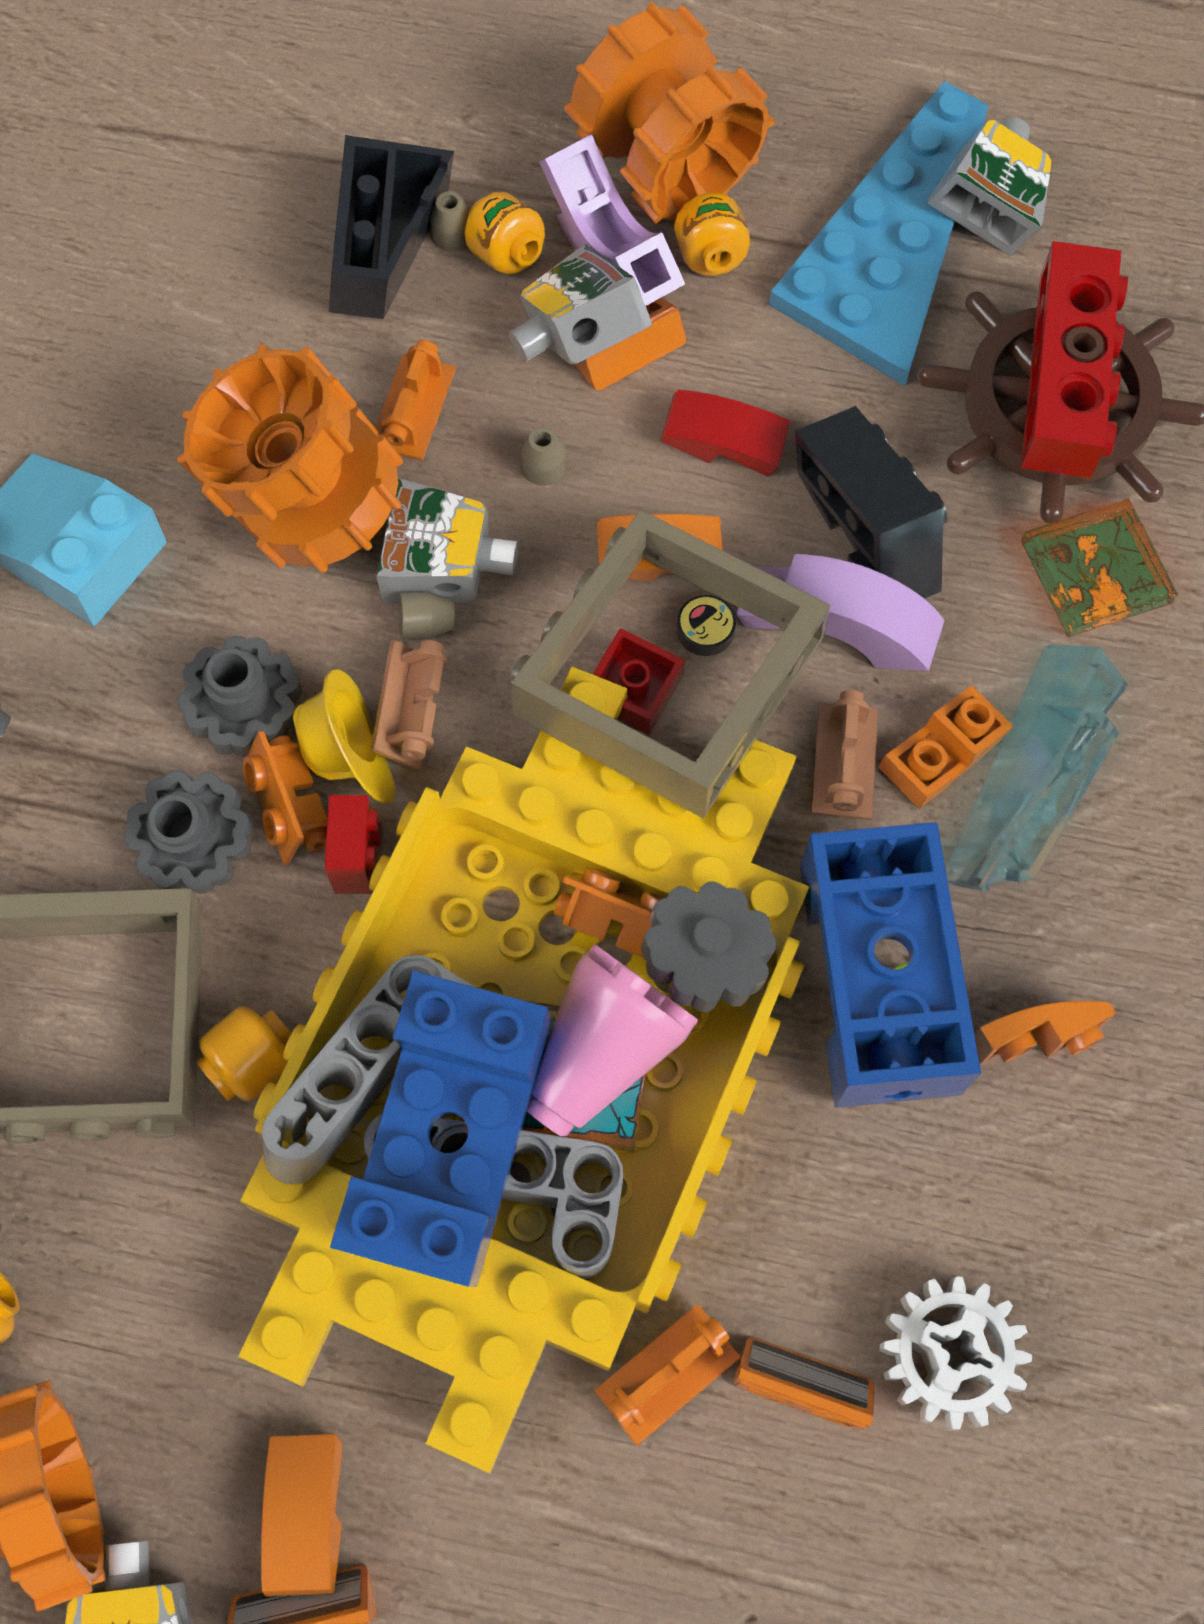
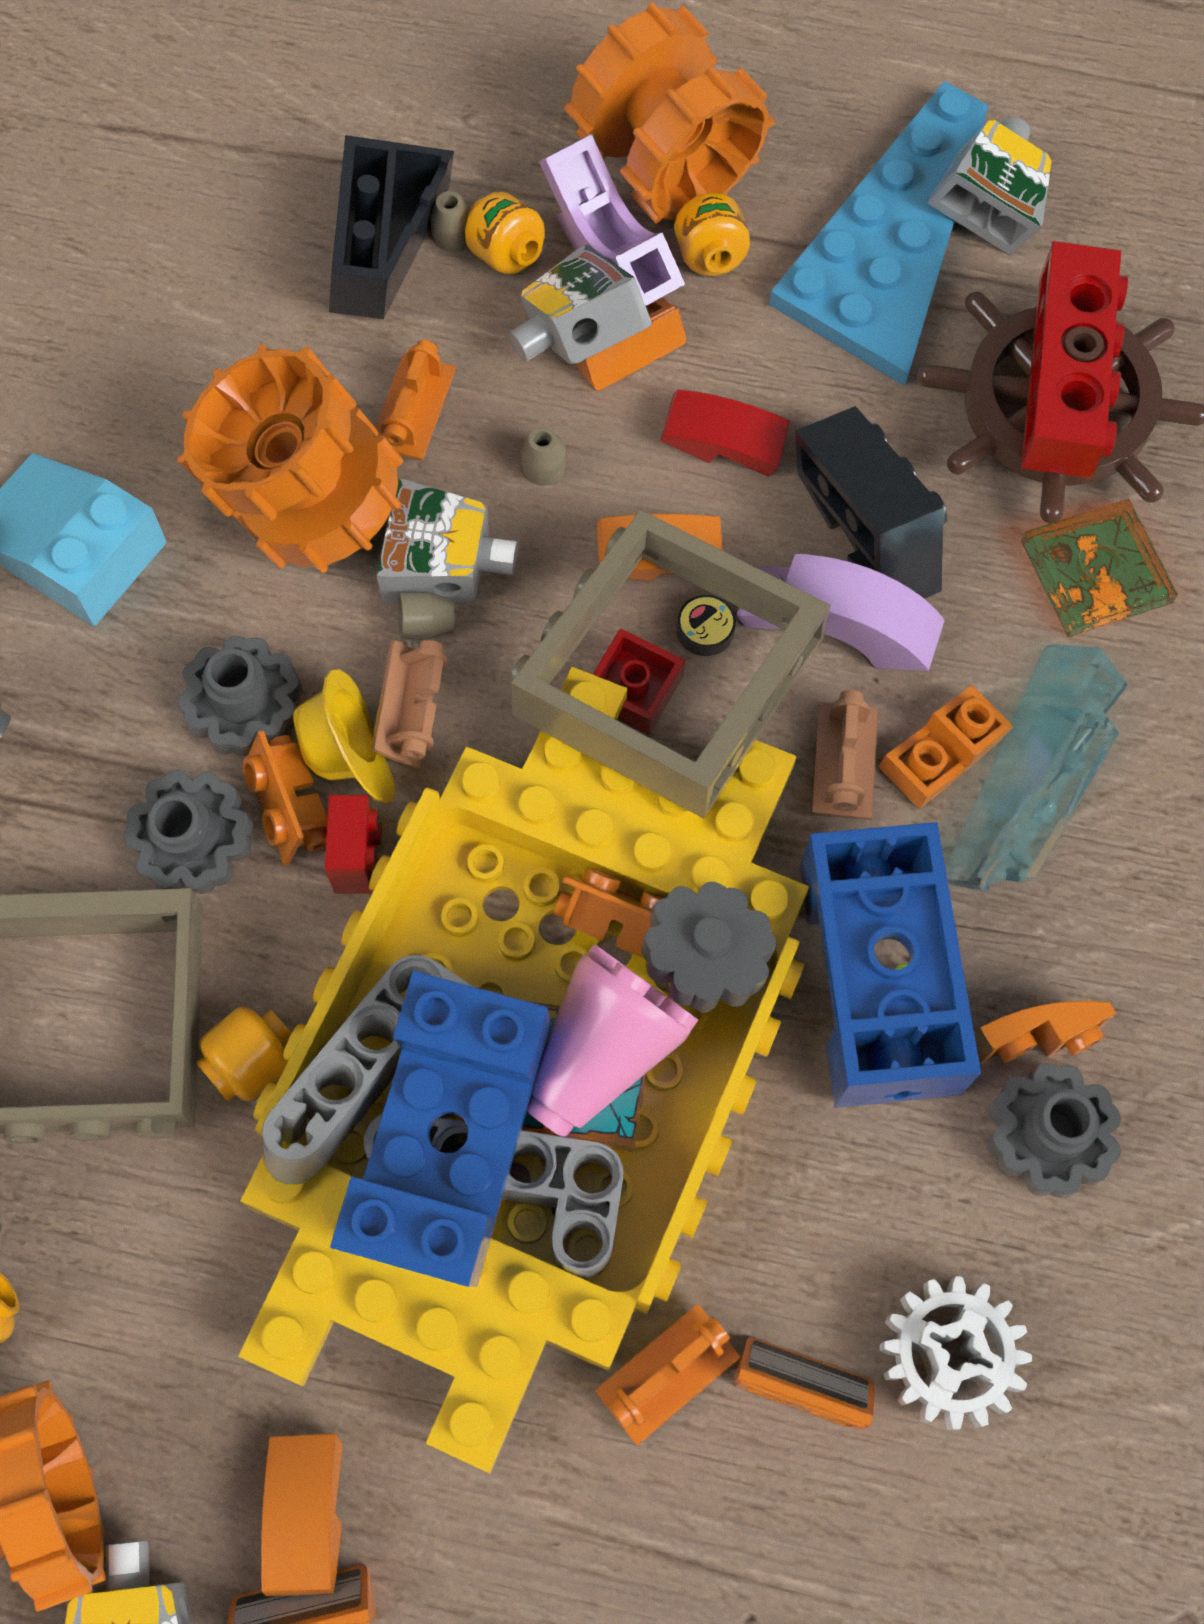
(1054, 1130): none -> dark grey plant

